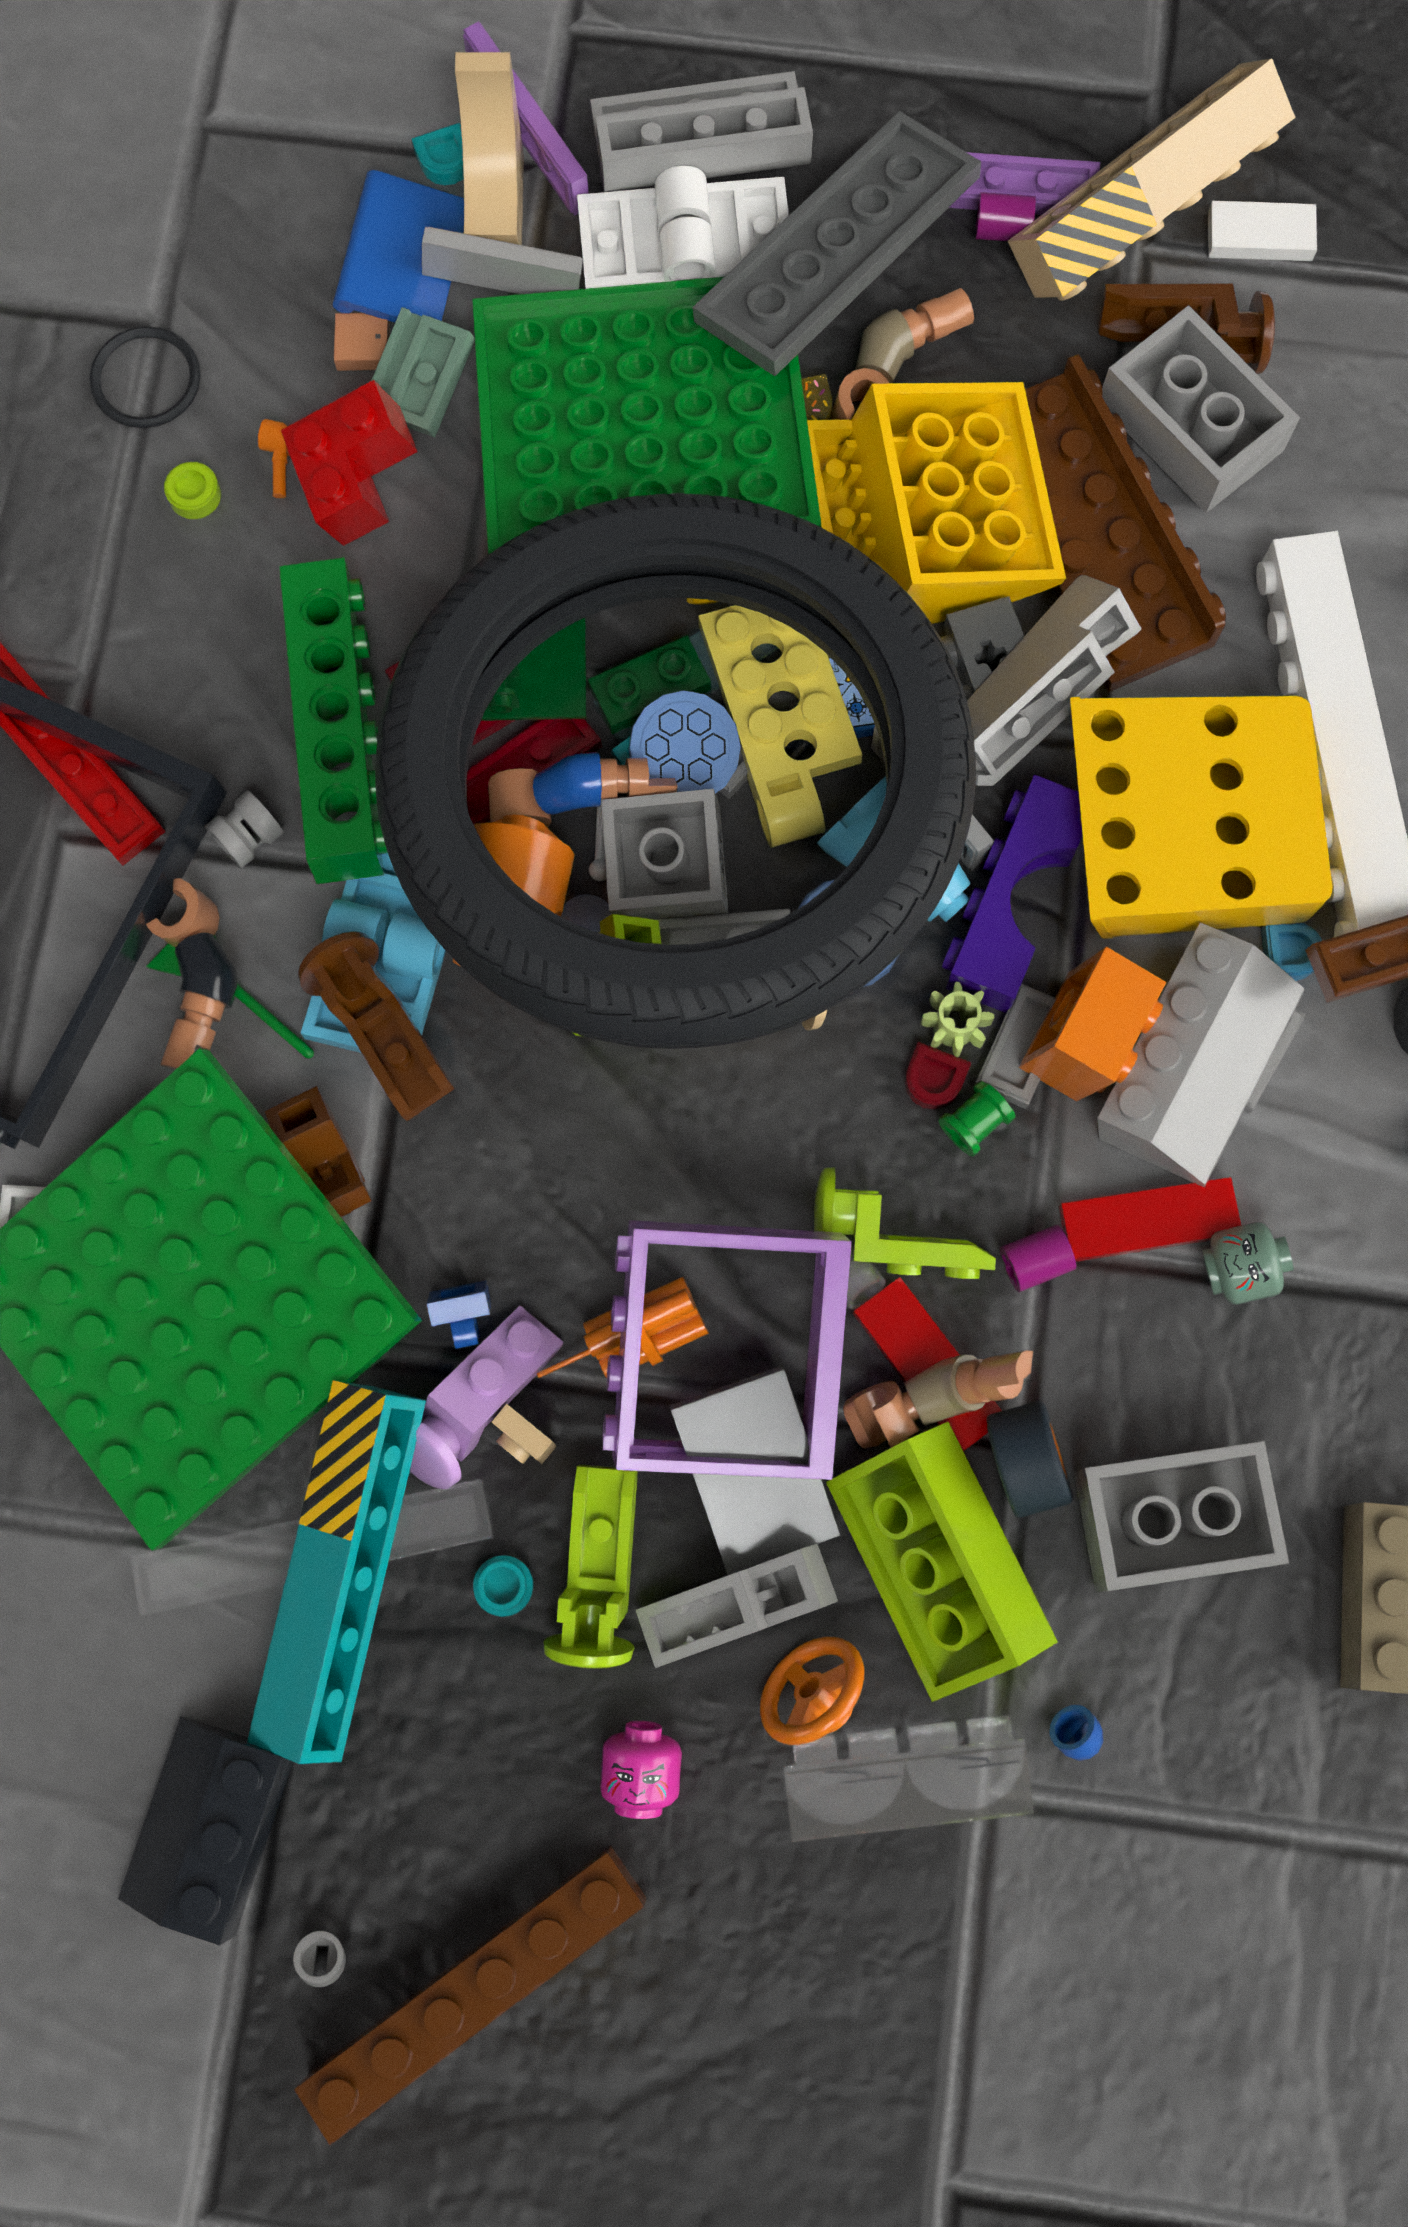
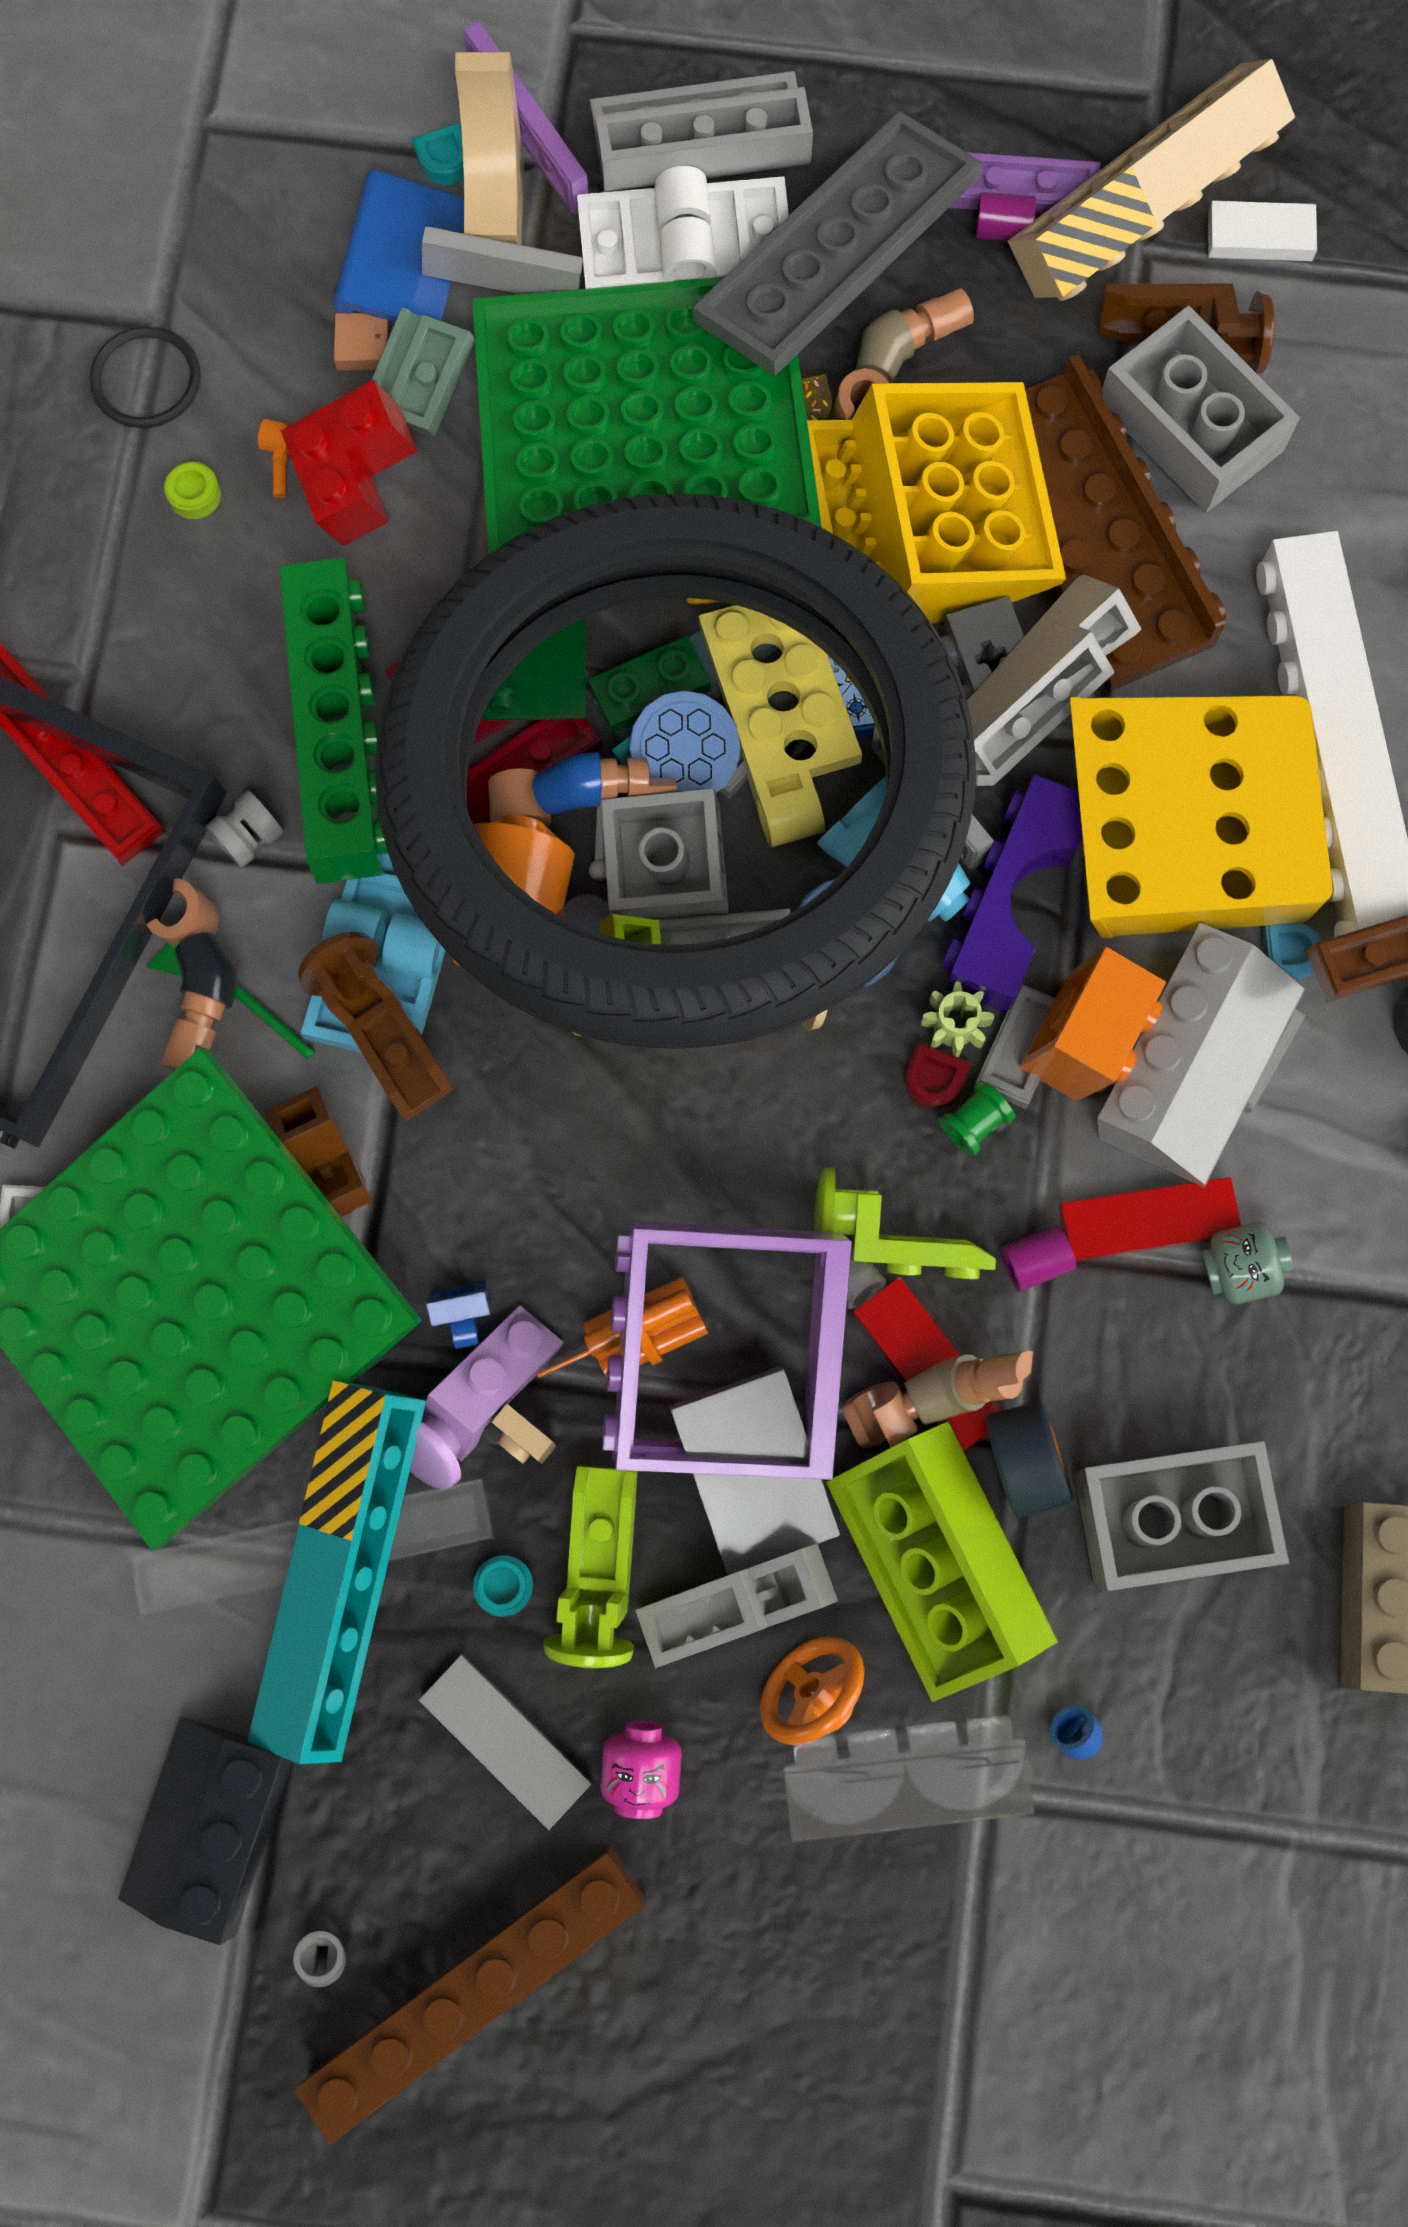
(505, 1742): none -> light grey tile

